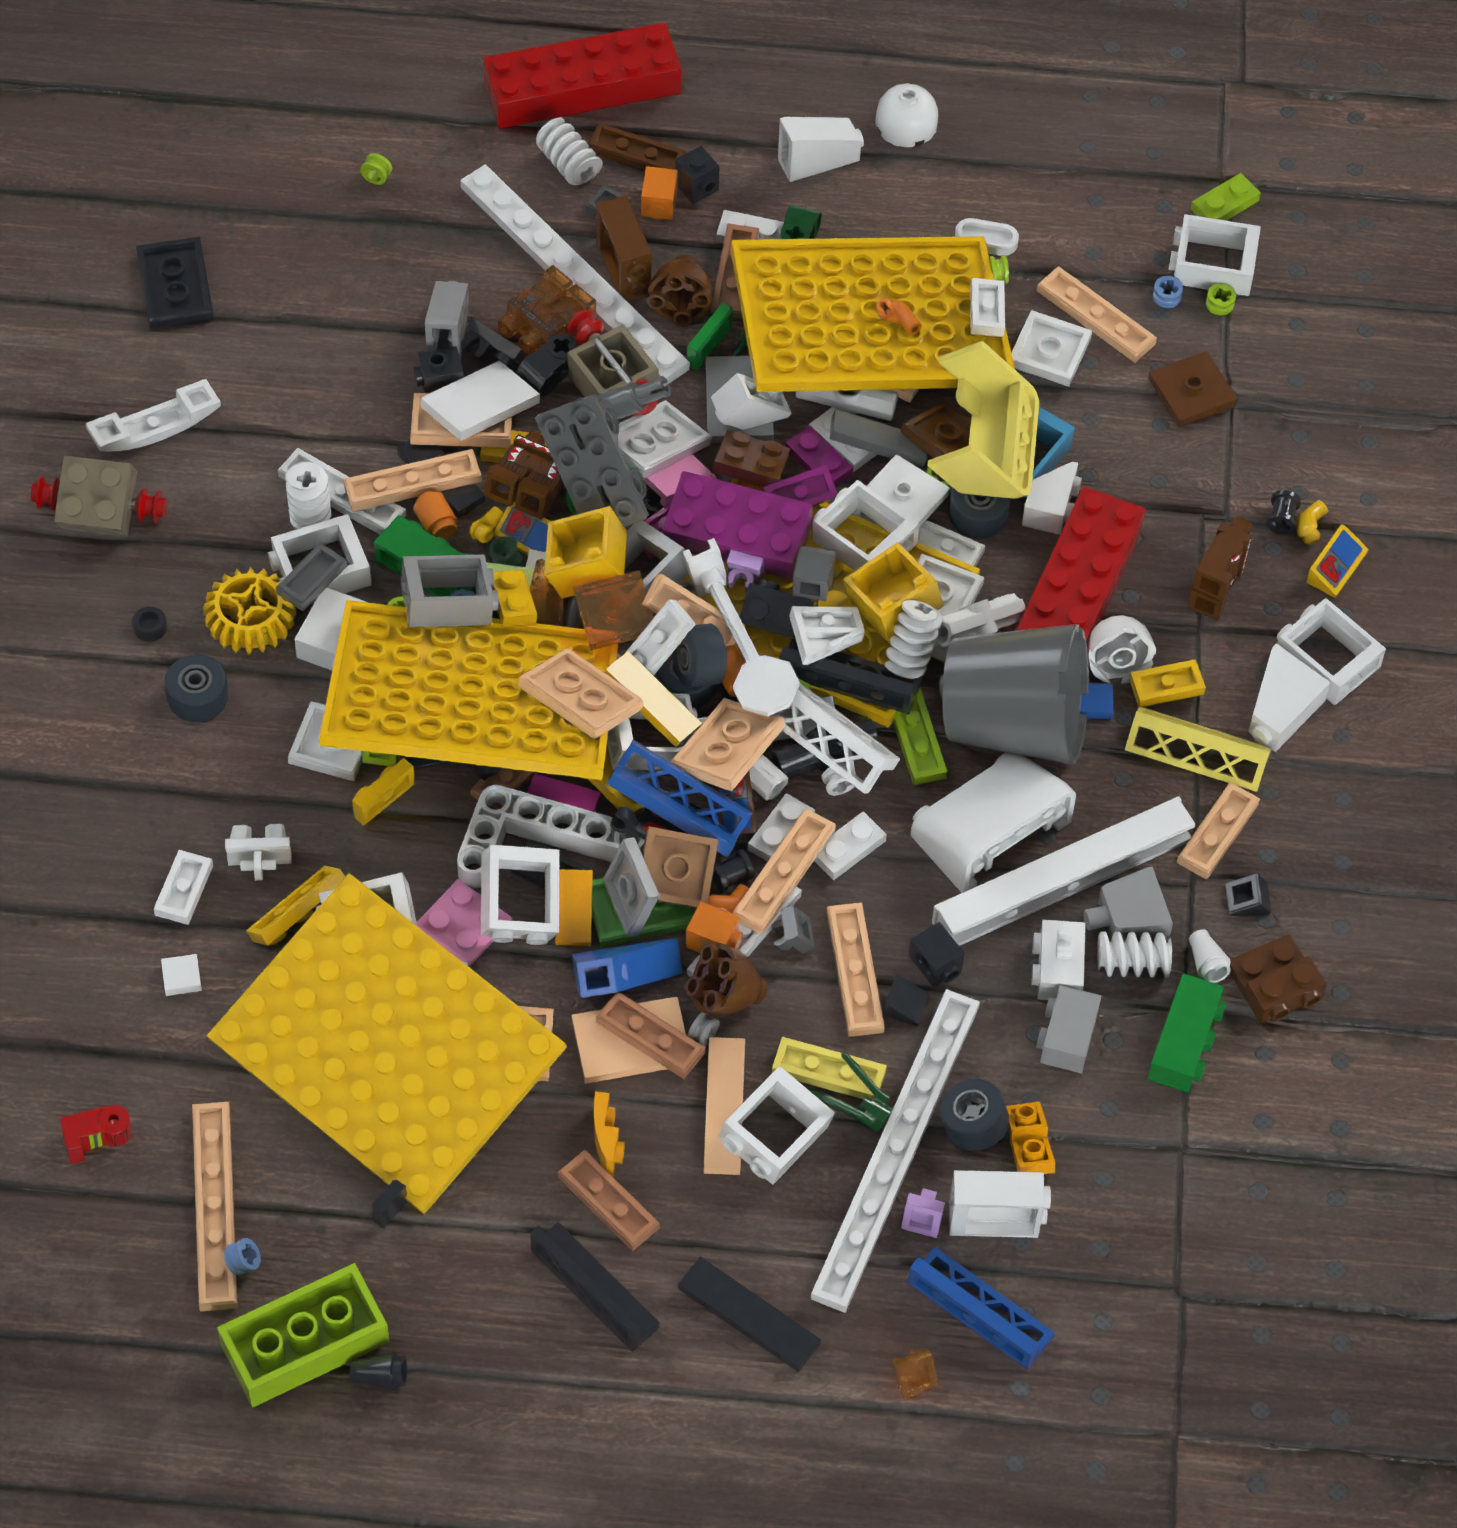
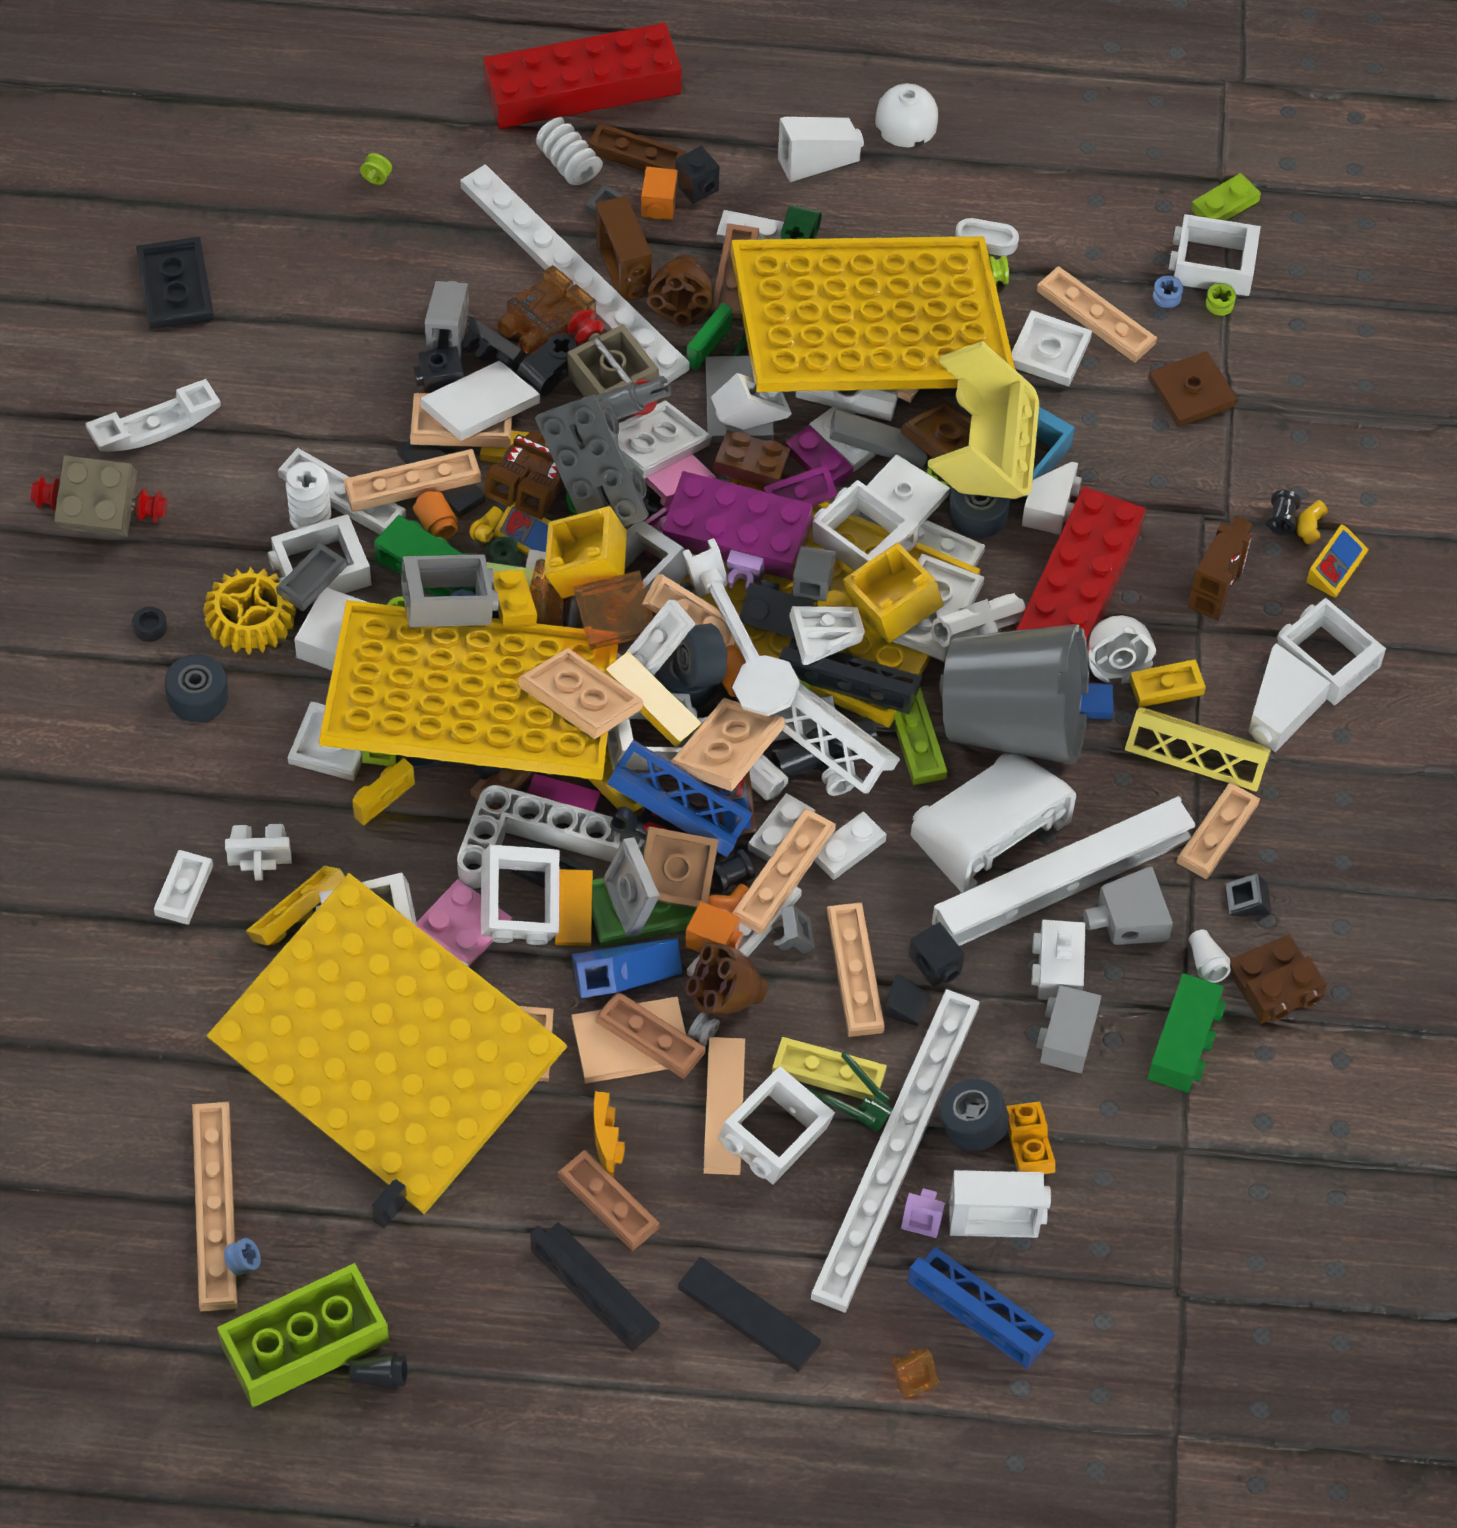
(95, 1129): red leg -> none
(181, 974): white tile -> none
(899, 313): orange arm -> none
(913, 639): white piece -> none
(987, 307): white plate -> none
(1134, 953): white piece -> none

